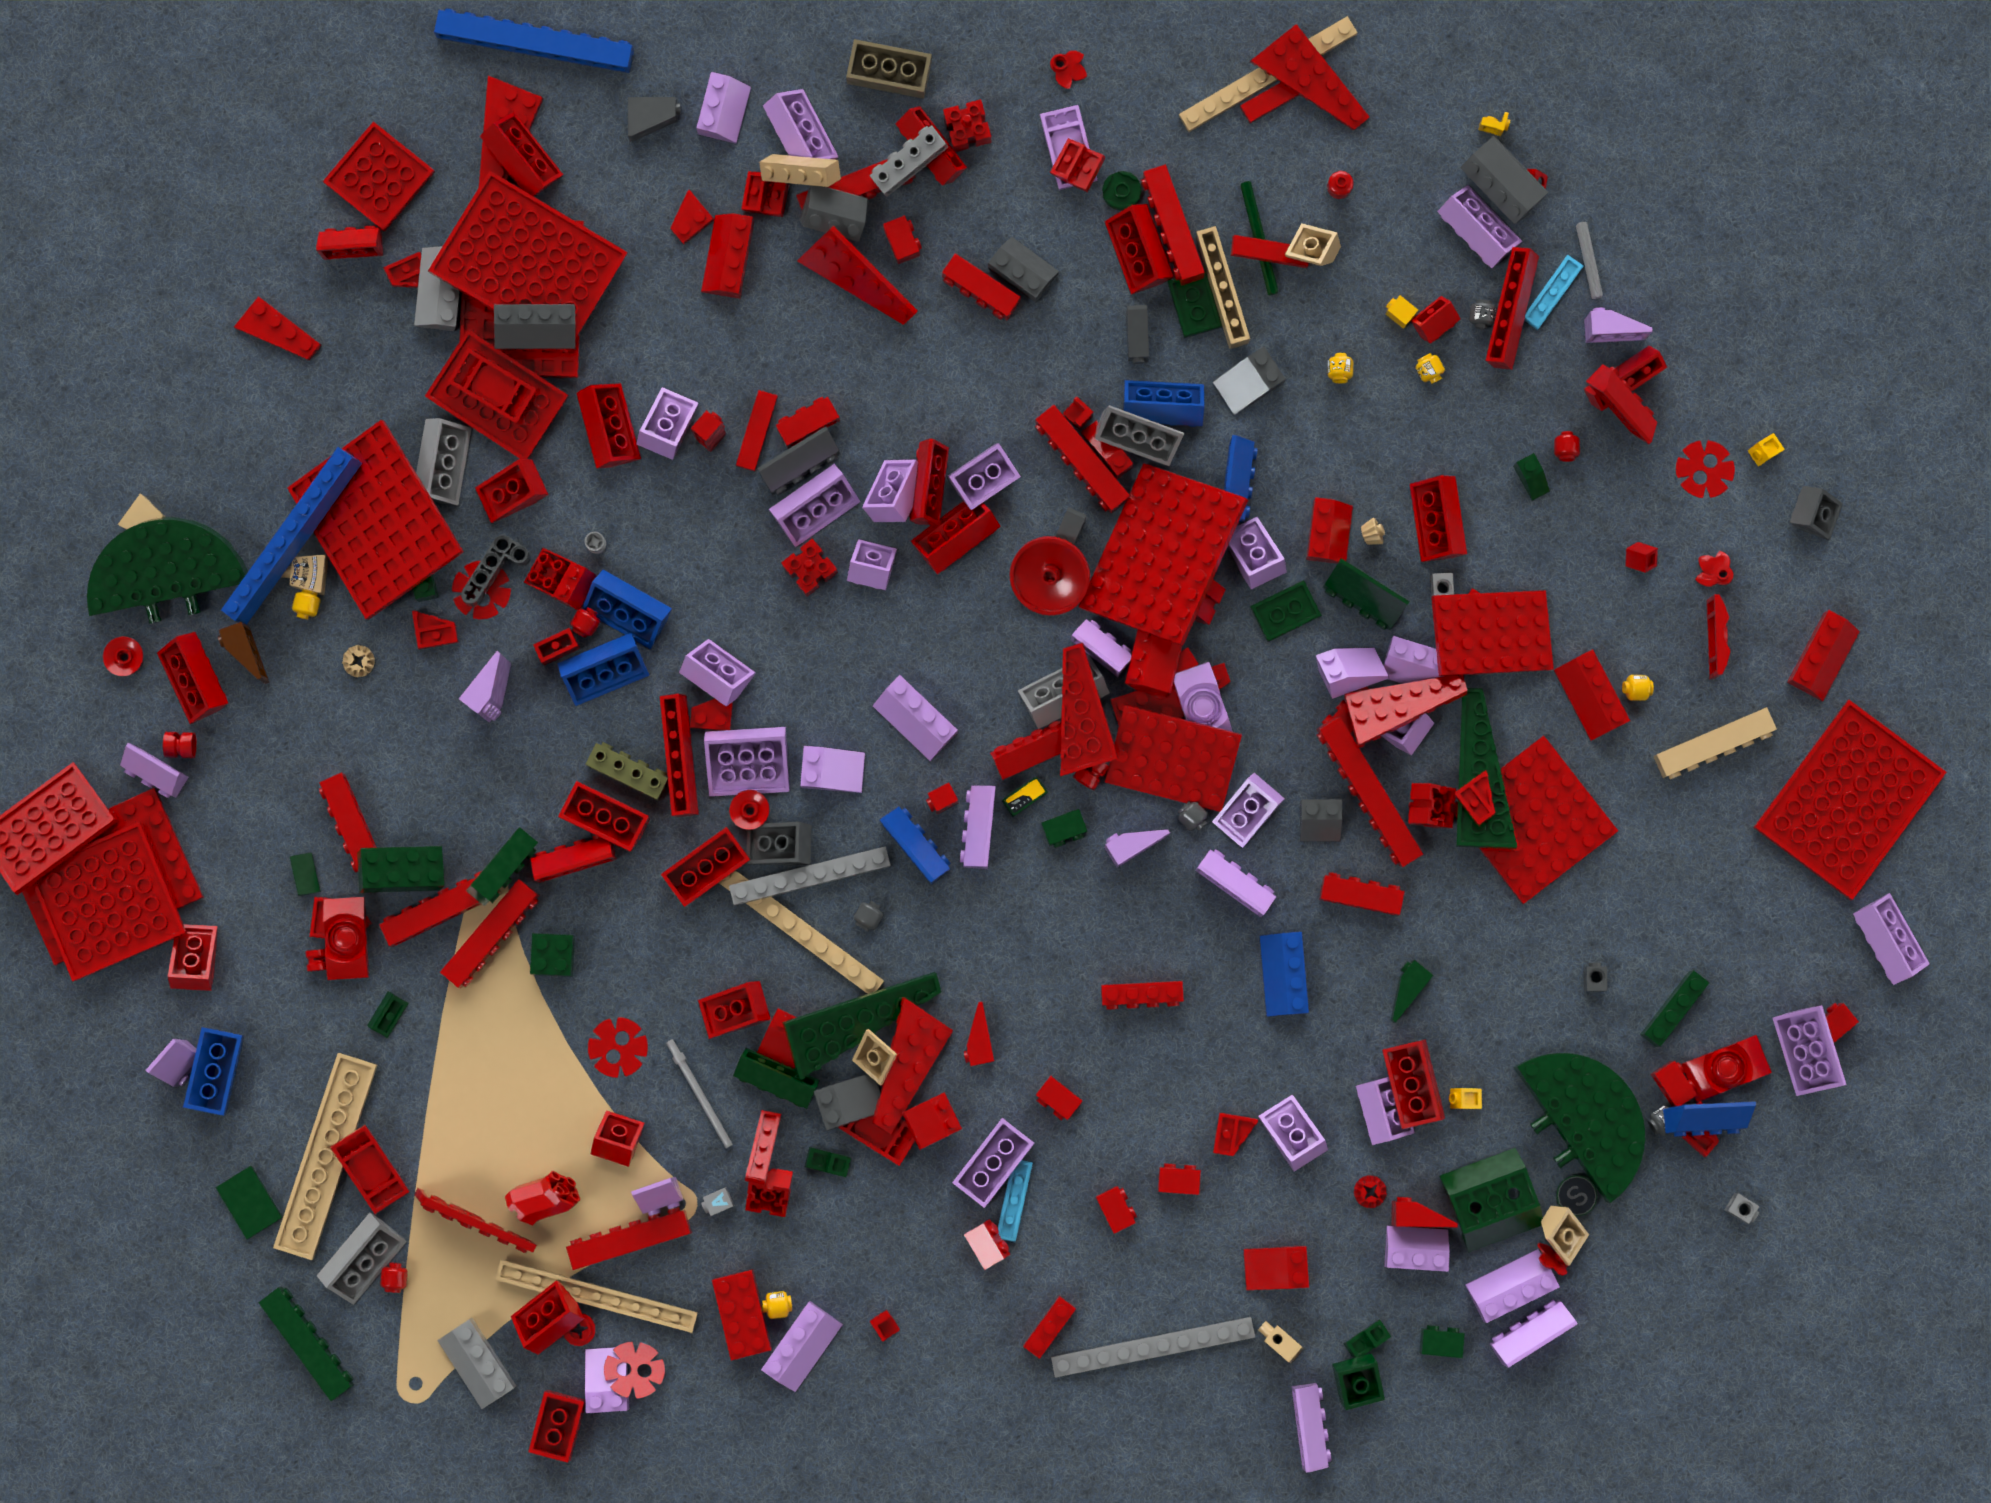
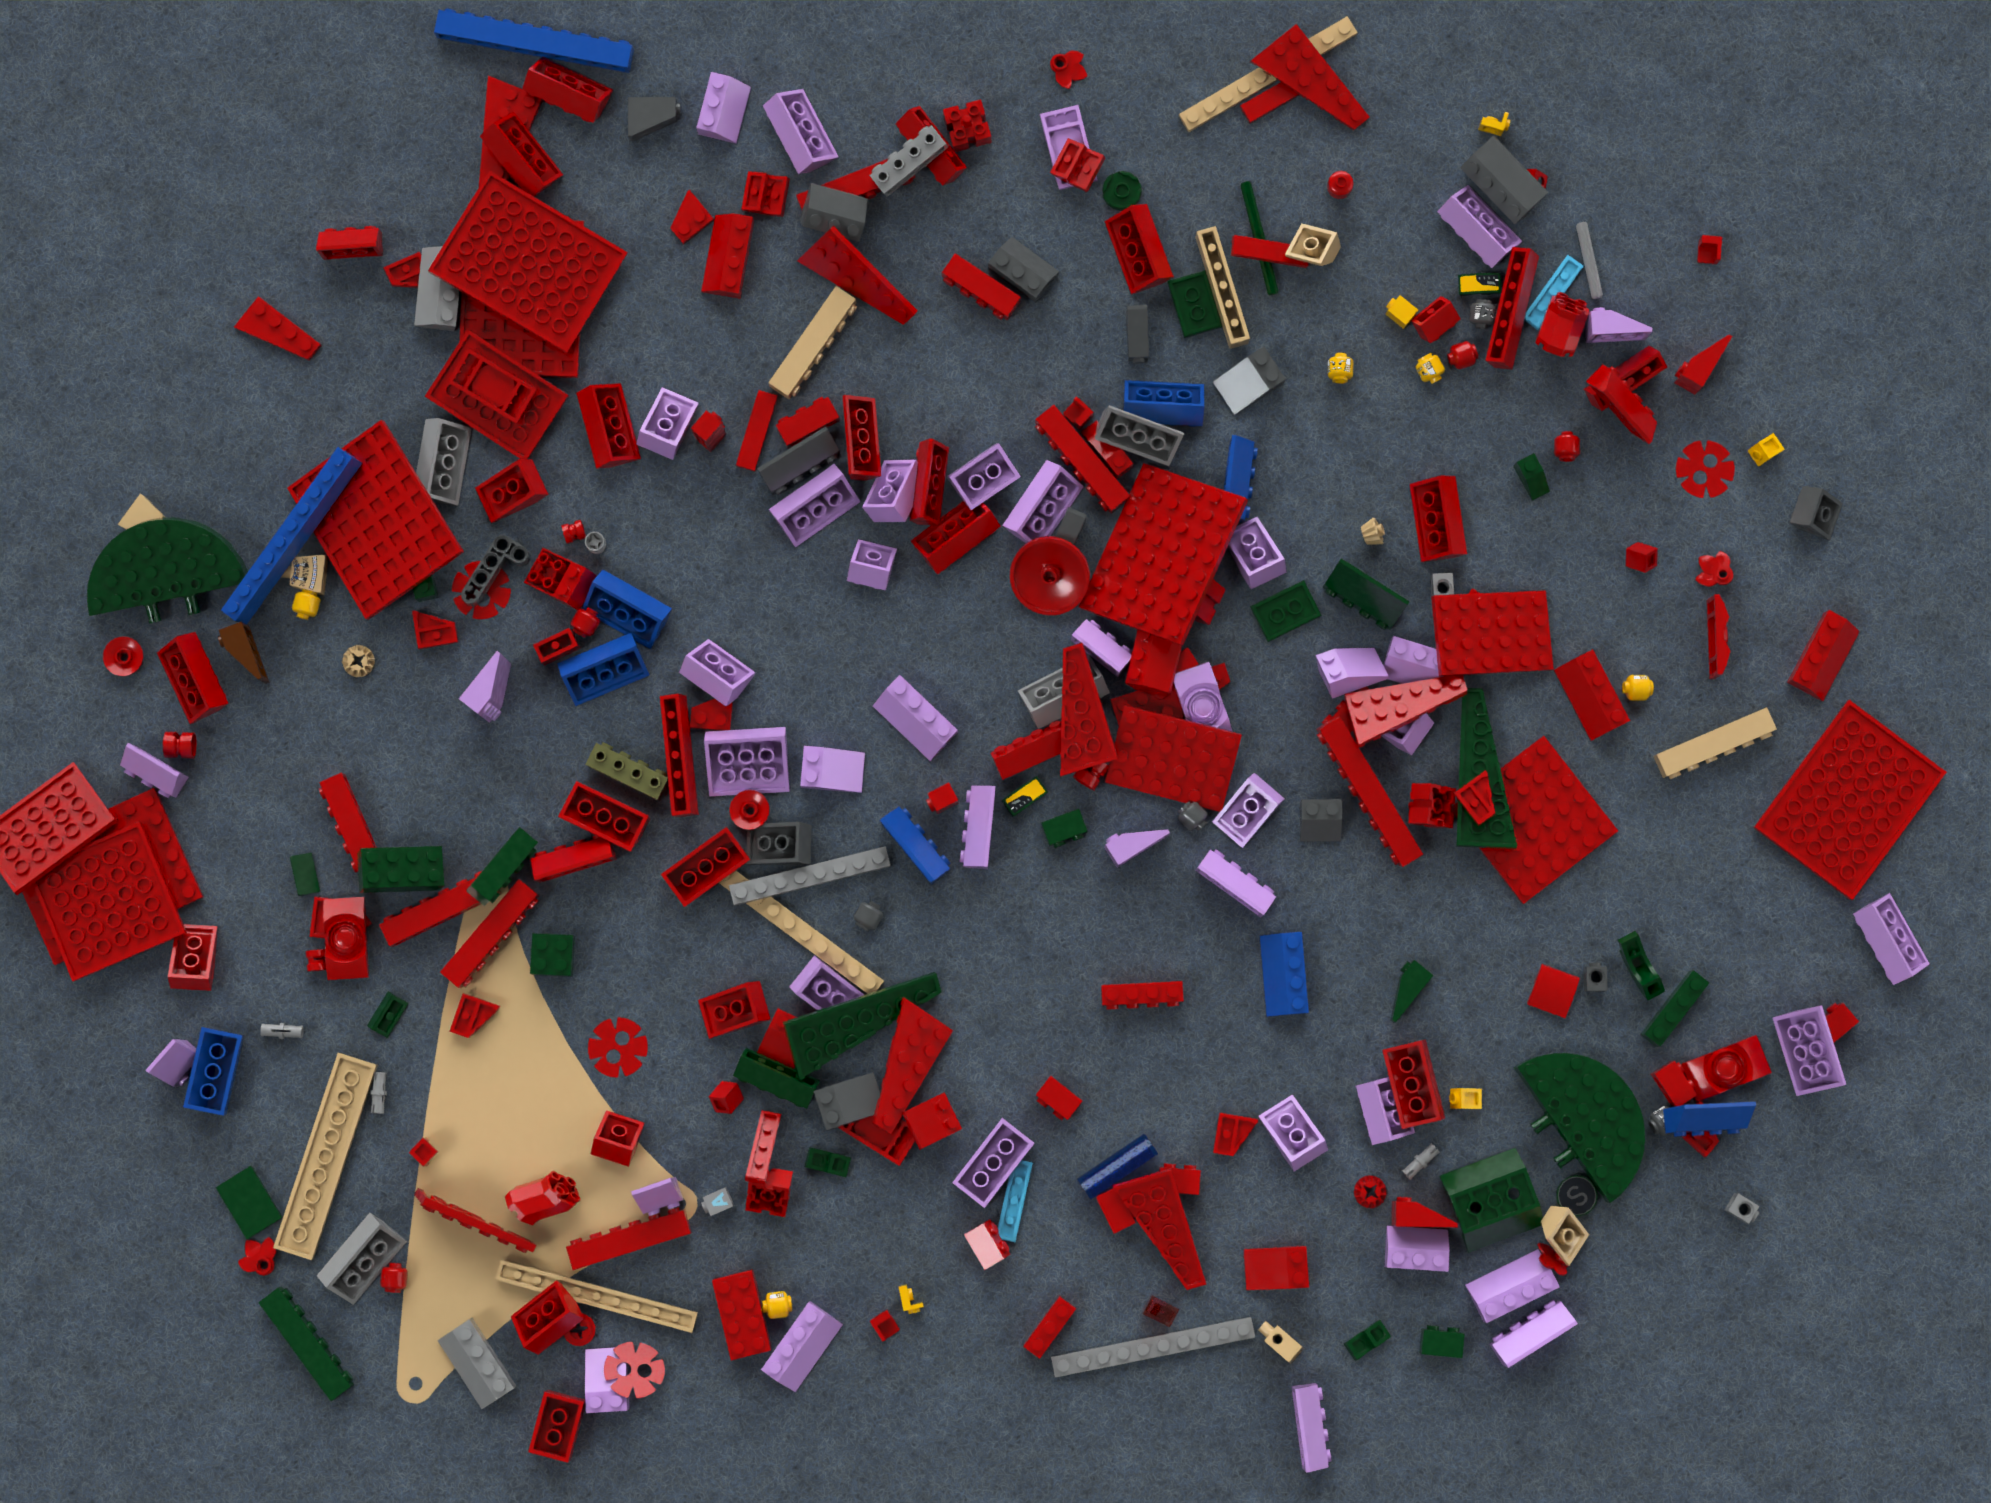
(256, 1254): none -> red plate
(268, 1030): none -> light grey pin
(369, 1169): red slope -> none
(378, 176): red plate -> none
(378, 1092): none -> light grey pin
(423, 1152): none -> red panel
(471, 1015): none -> red wing
(534, 326): dark grey slope -> none
(566, 89): none -> red slope
(573, 531): none -> red wheel
(679, 1058): light grey bar -> none
(726, 1097): none -> red panel
(800, 170): tan brick -> none
(809, 567): red brick -> none
(813, 342): none -> tan brick
(823, 986): none -> lavender slope
(861, 437): none -> red slope
(874, 1057): tan slope -> none
(889, 68): dark tan brick -> none
(901, 239): red brick -> none
(906, 1297): none -> yellow bracket
(979, 1045): red slope -> none
(1043, 503): none -> lavender slope
(1117, 1166): none -> clear blue brick
(1160, 1213): none -> red wing
(1160, 1310): none -> clear red slope
(1173, 225): red brick -> none
(1329, 530): red slope -> none
(1358, 1381): dark green brick -> none
(1361, 895): red brick -> none
(1420, 1161): none -> light grey pin
(1462, 355): none -> red head
(1479, 284): none -> slope
(1553, 991): none -> red slope
(1562, 325): none -> red brick
(1639, 966): none -> dark green arch
(1696, 372): none -> red slope
(1709, 249): none -> red panel

